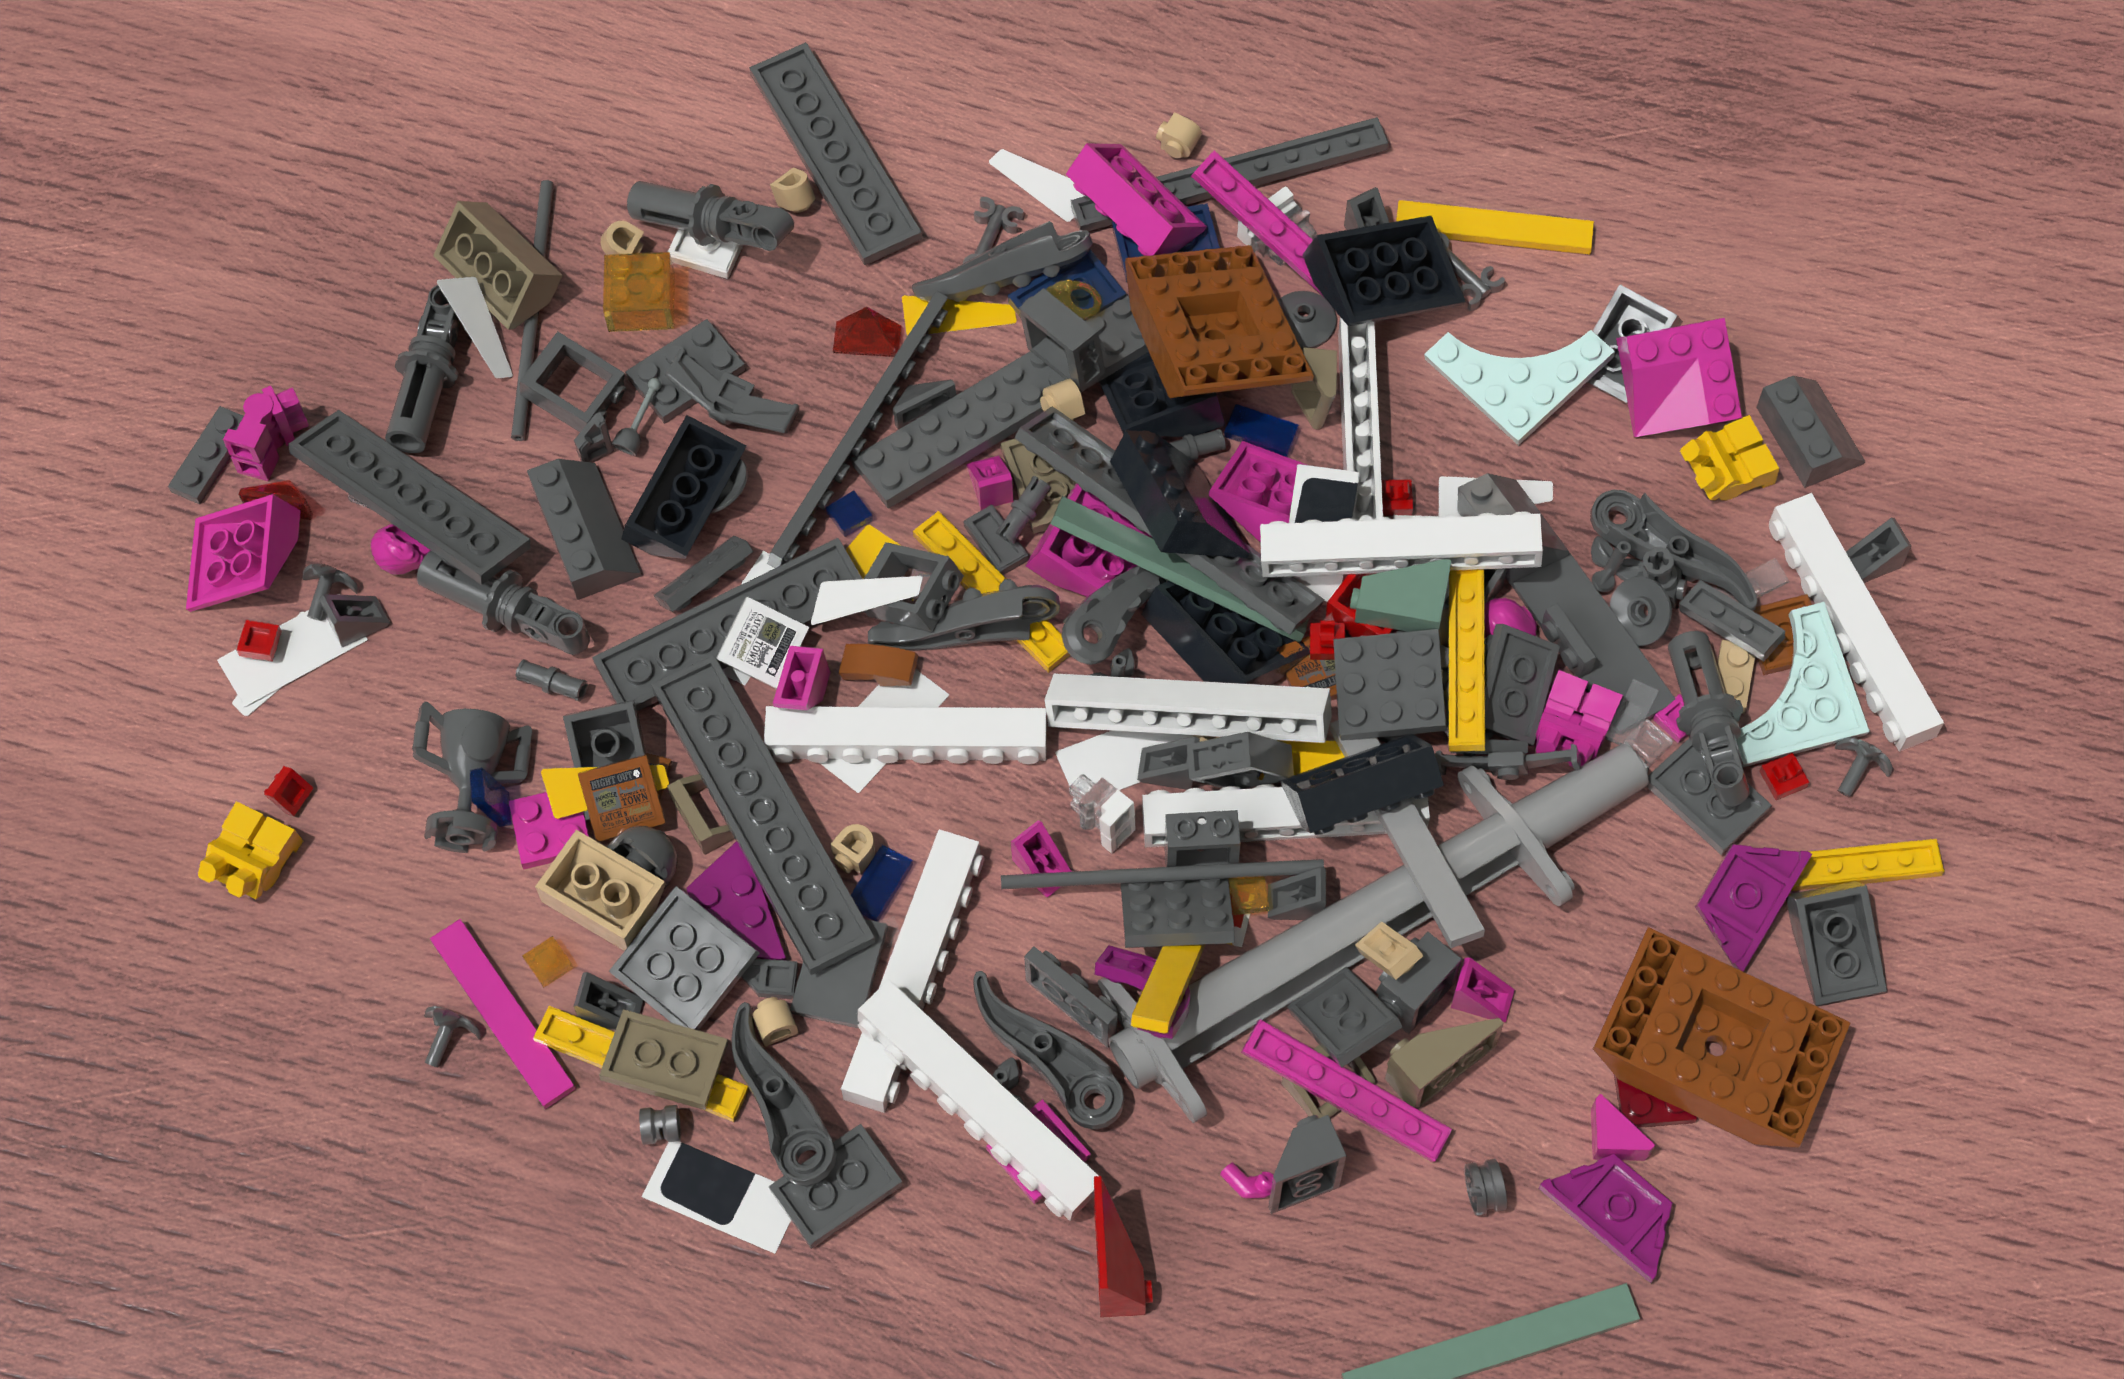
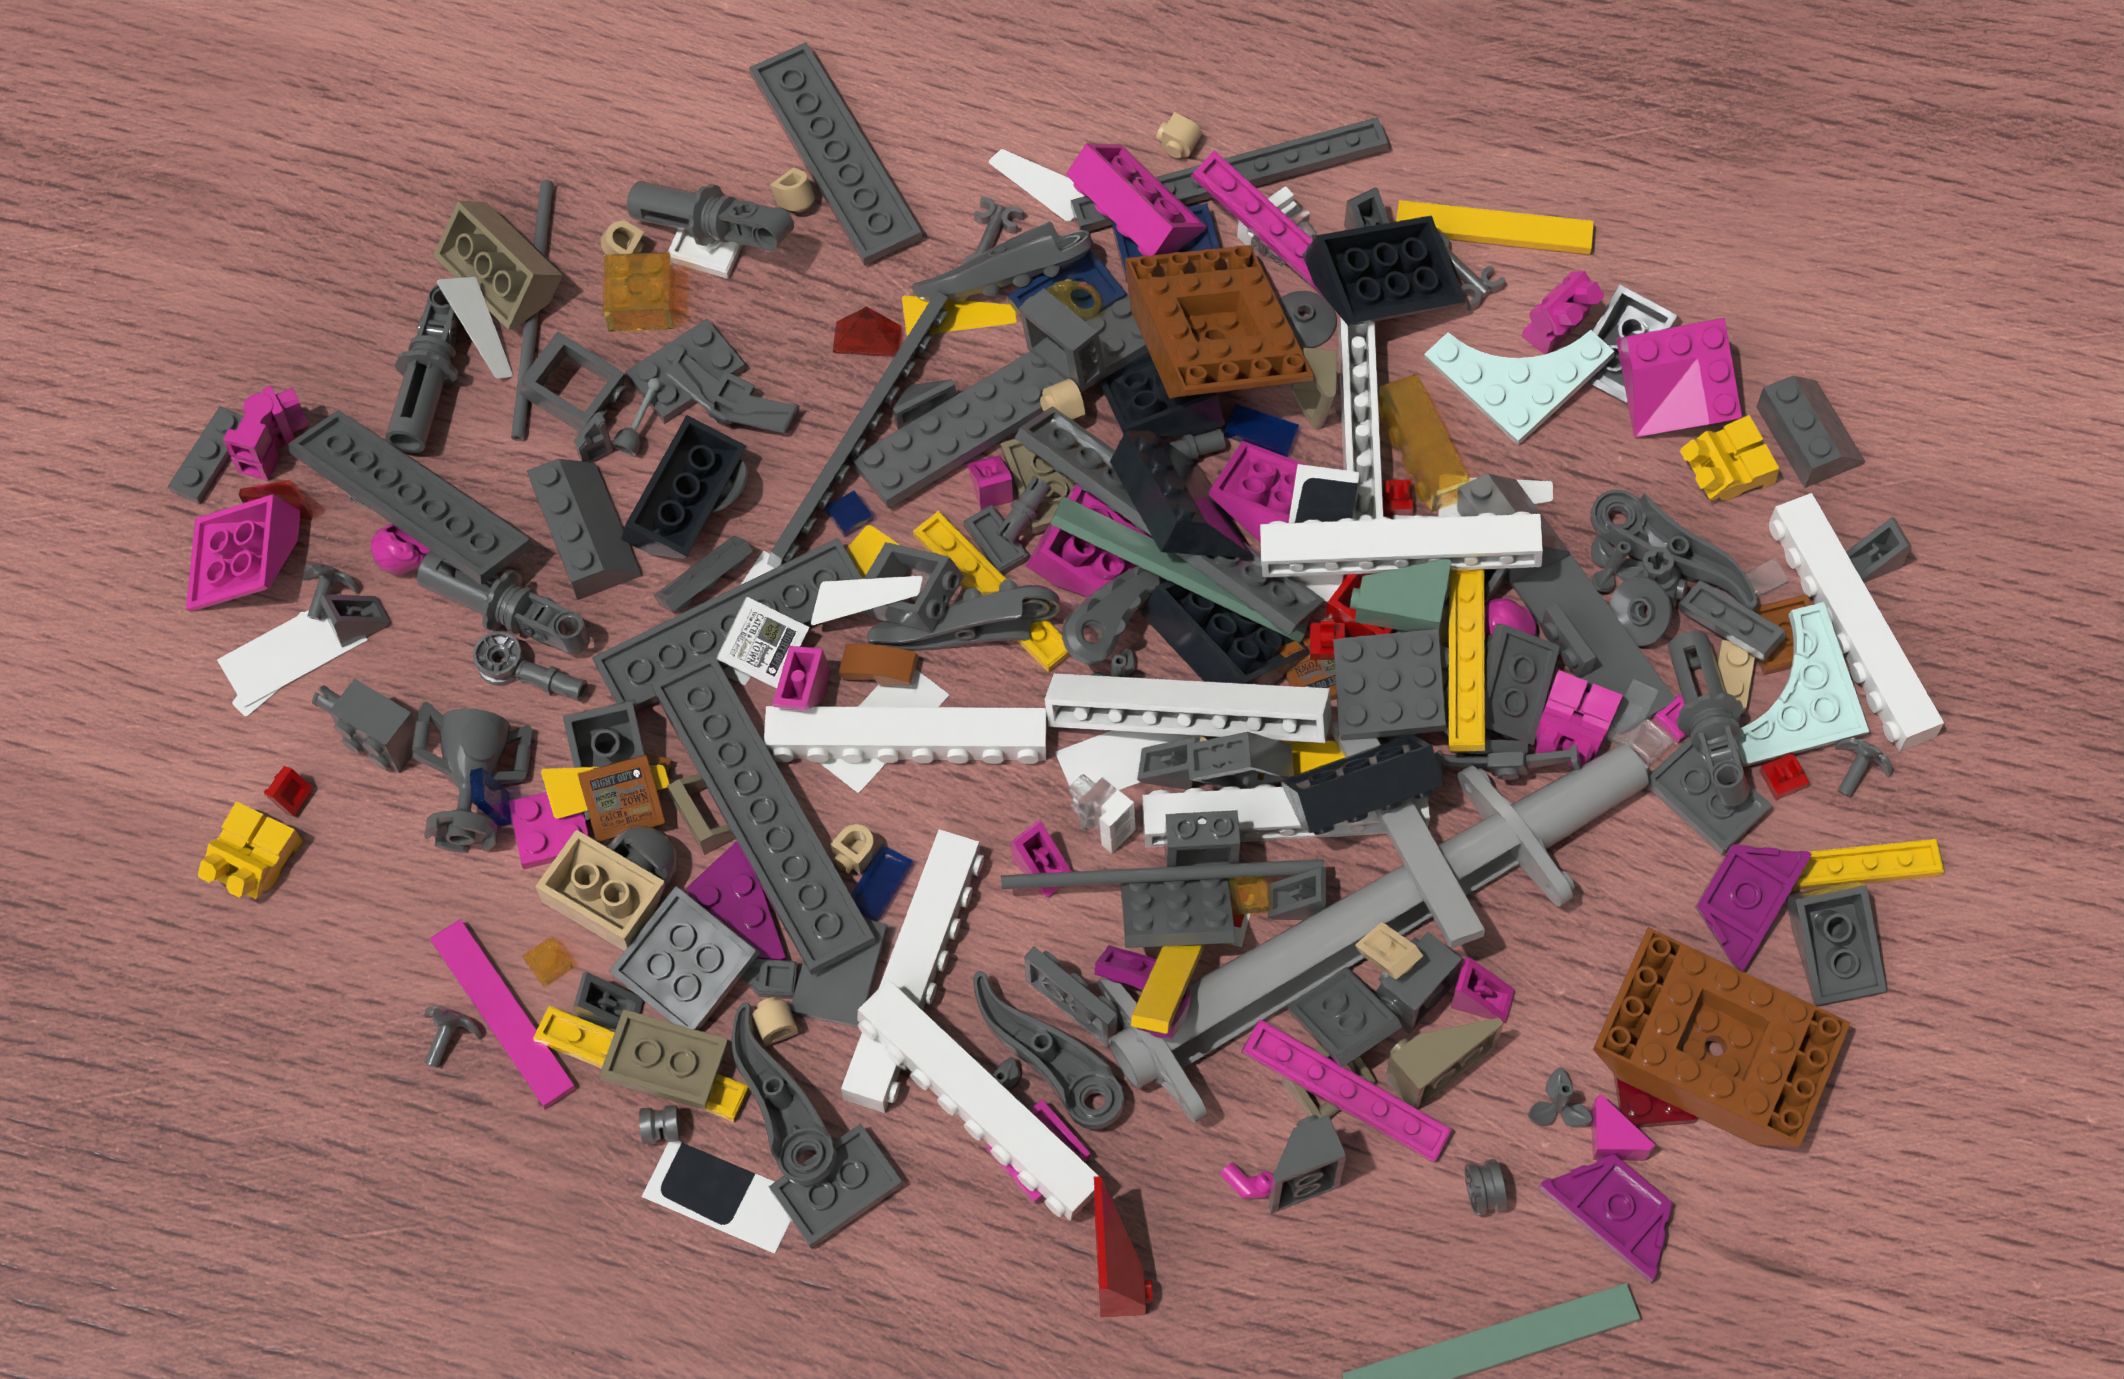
(259, 640): red plate -> none
(370, 724): none -> dark grey brick
(493, 645): none -> flat silver wheel
(1422, 441): none -> clear yellow brick
(1560, 1091): none -> dark grey plant
(1561, 311): none -> dark pink hips

